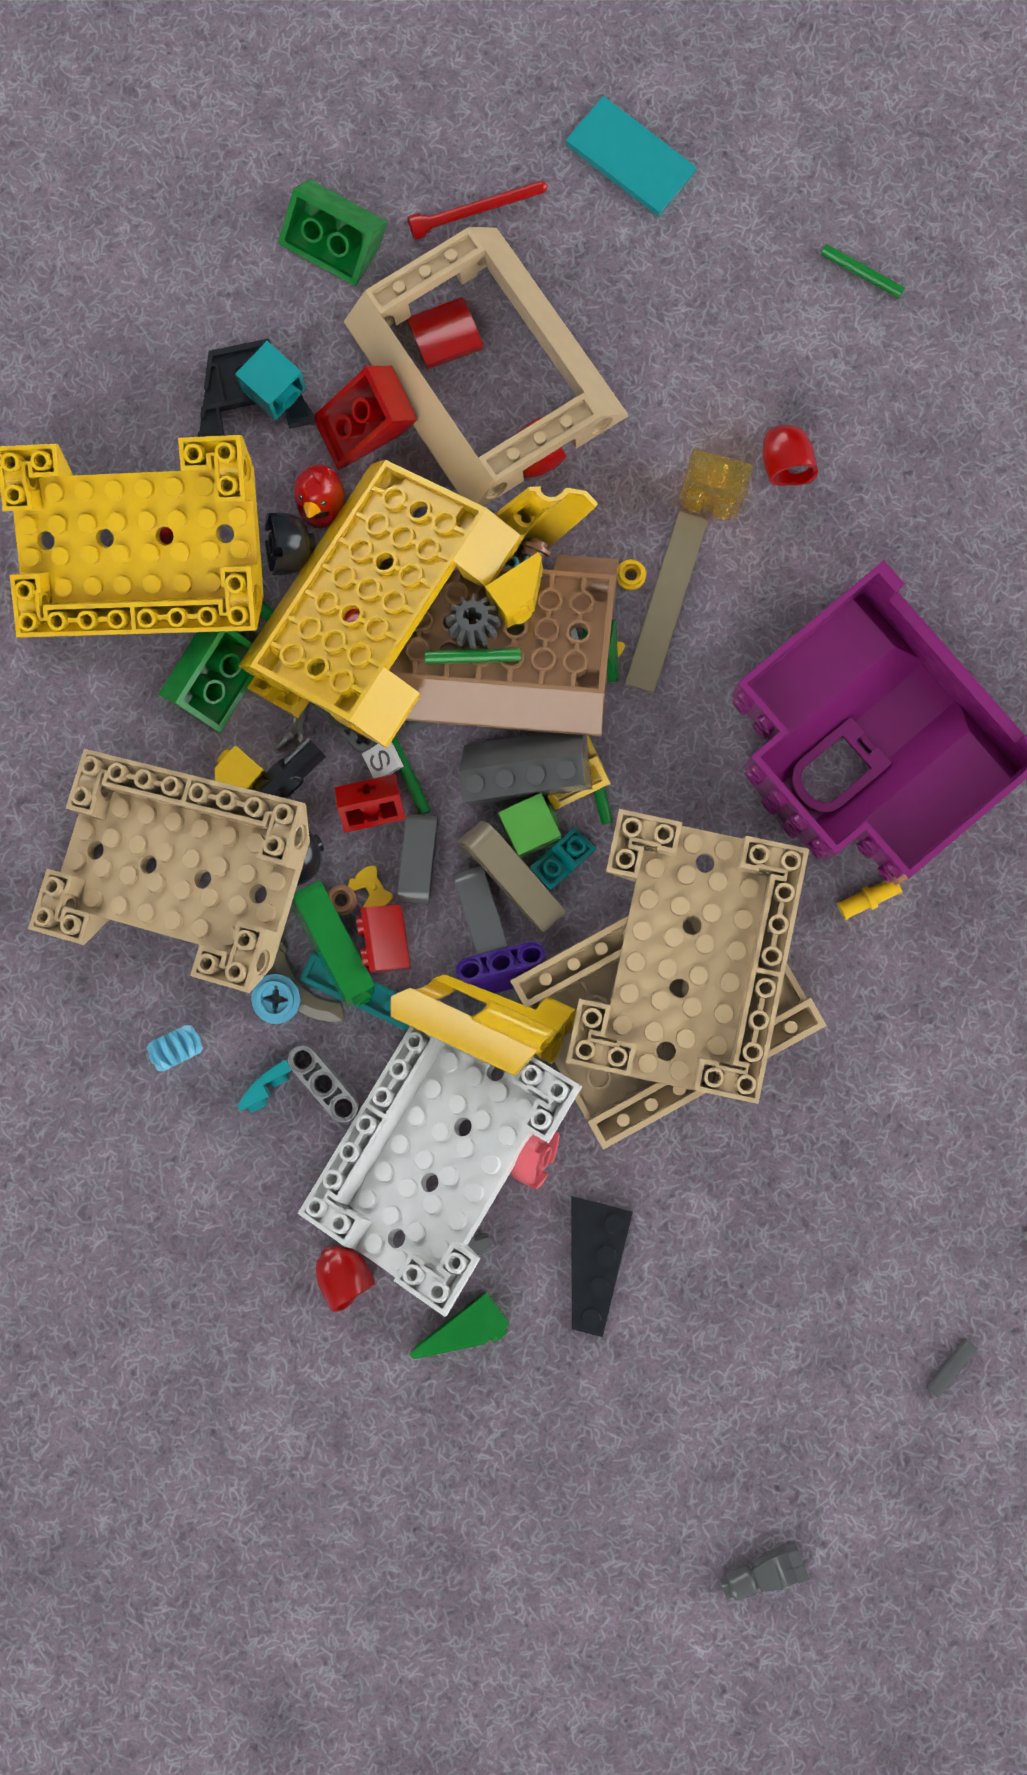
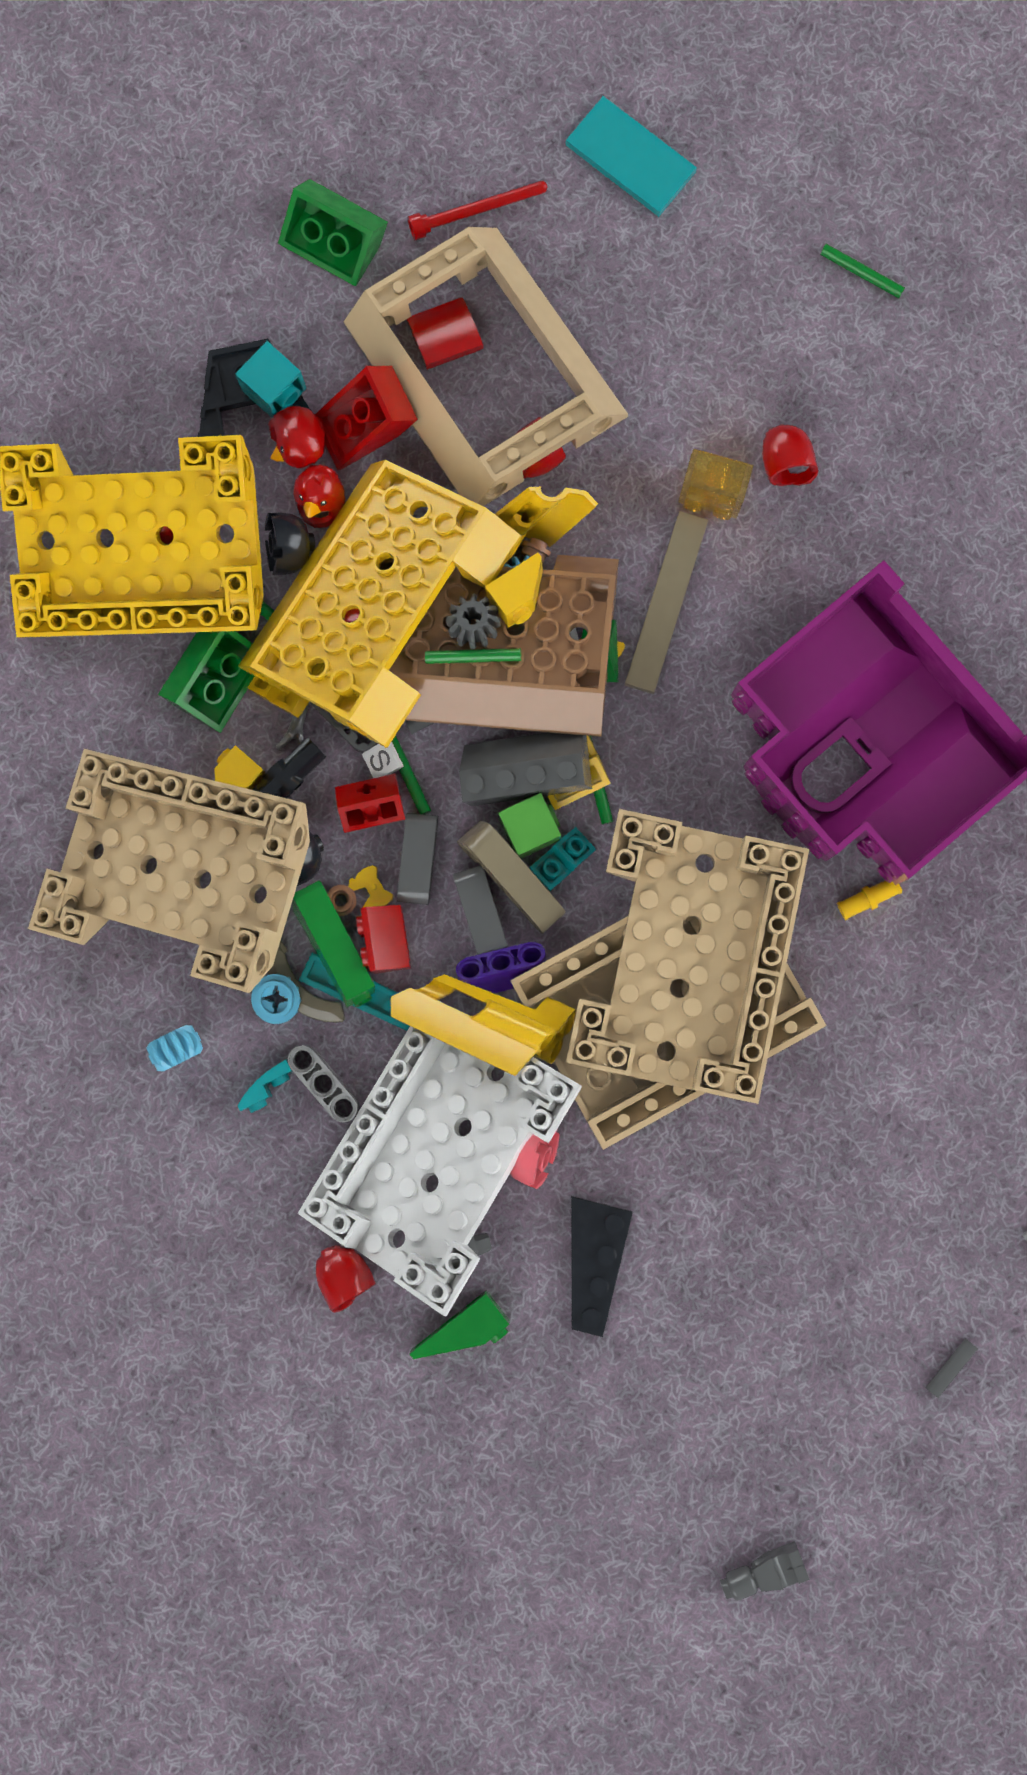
(297, 437): none -> red piece
(635, 566): yellow plate -> none

